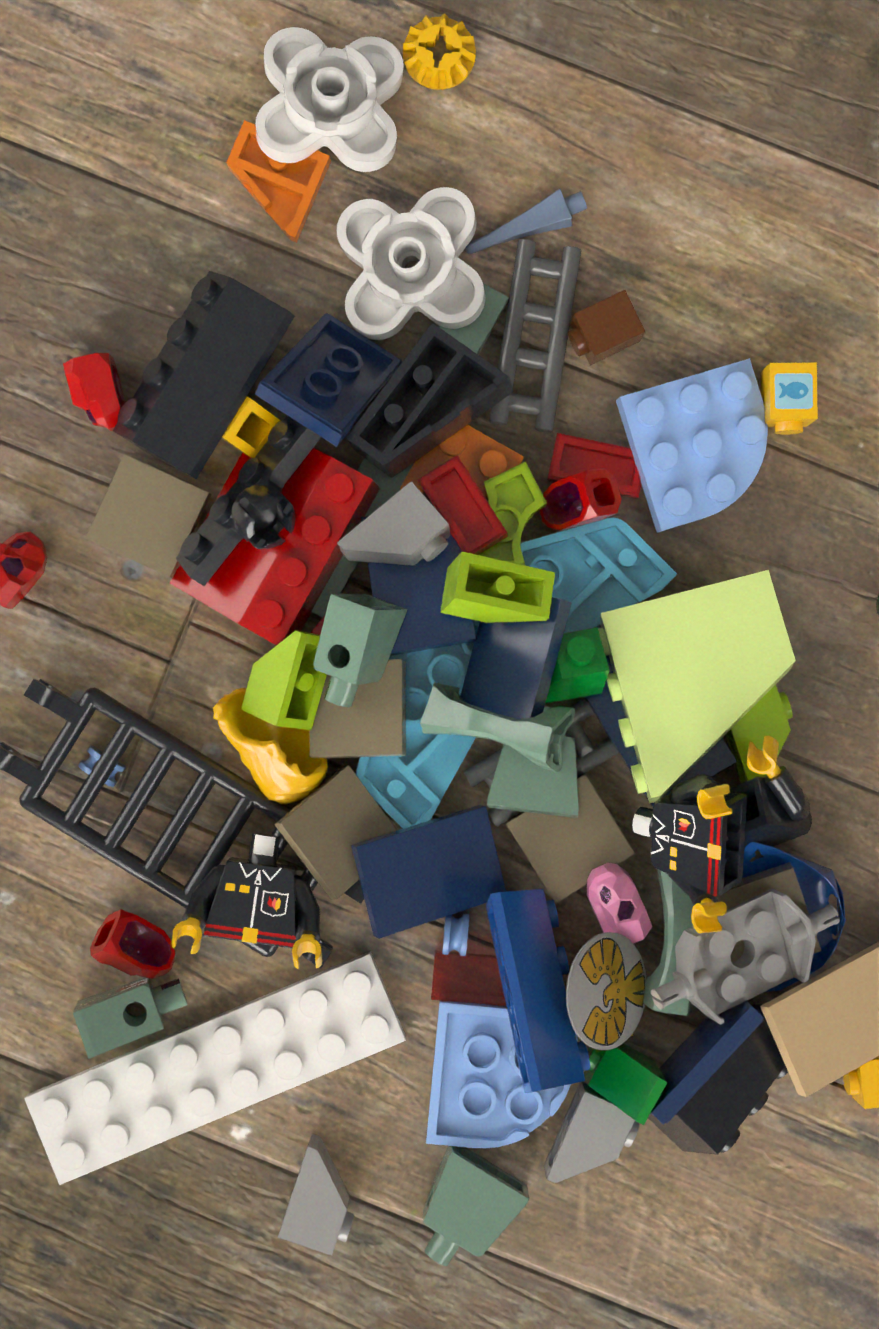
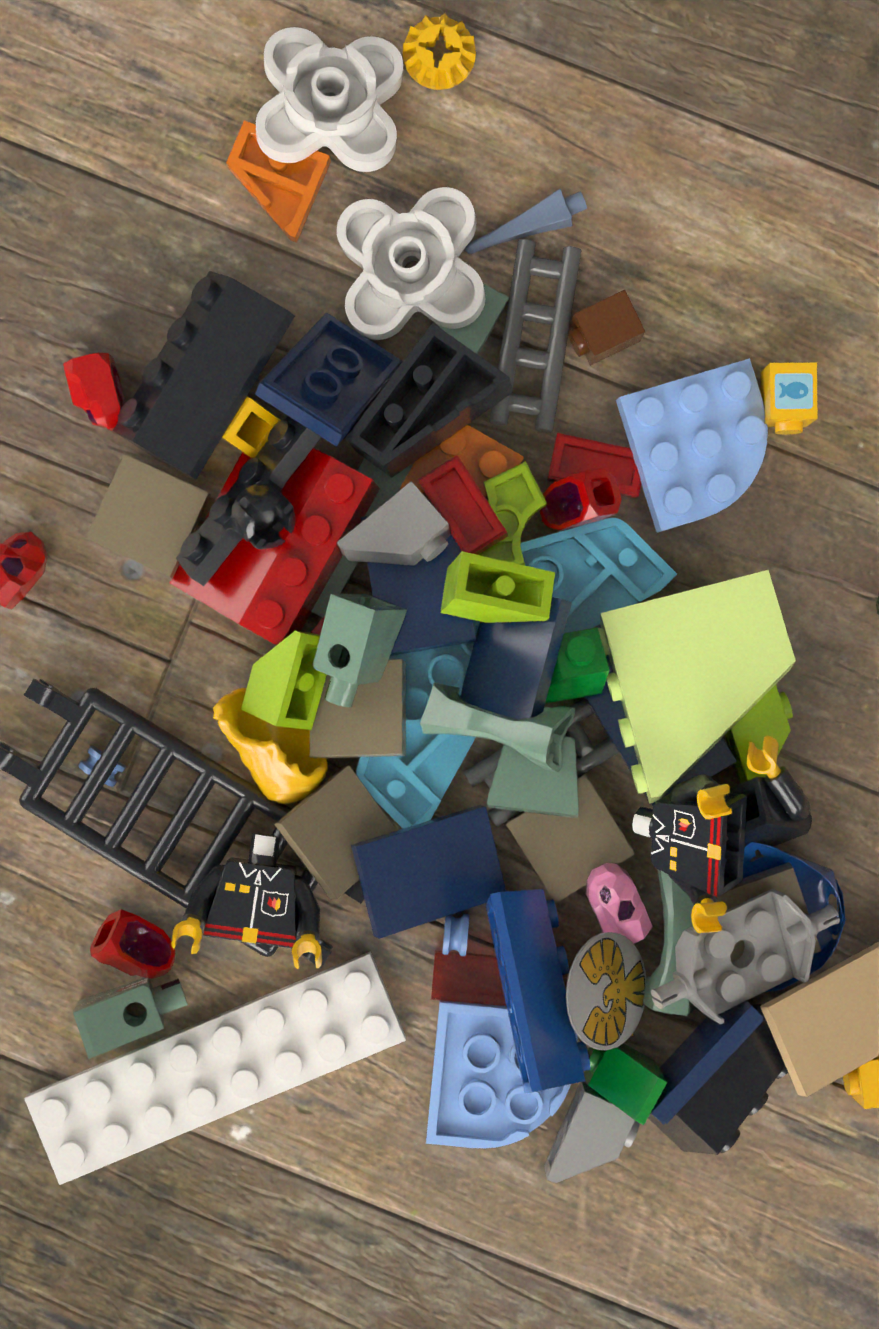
(318, 1203): light grey slope -> none
(470, 1204): sand green torso -> none

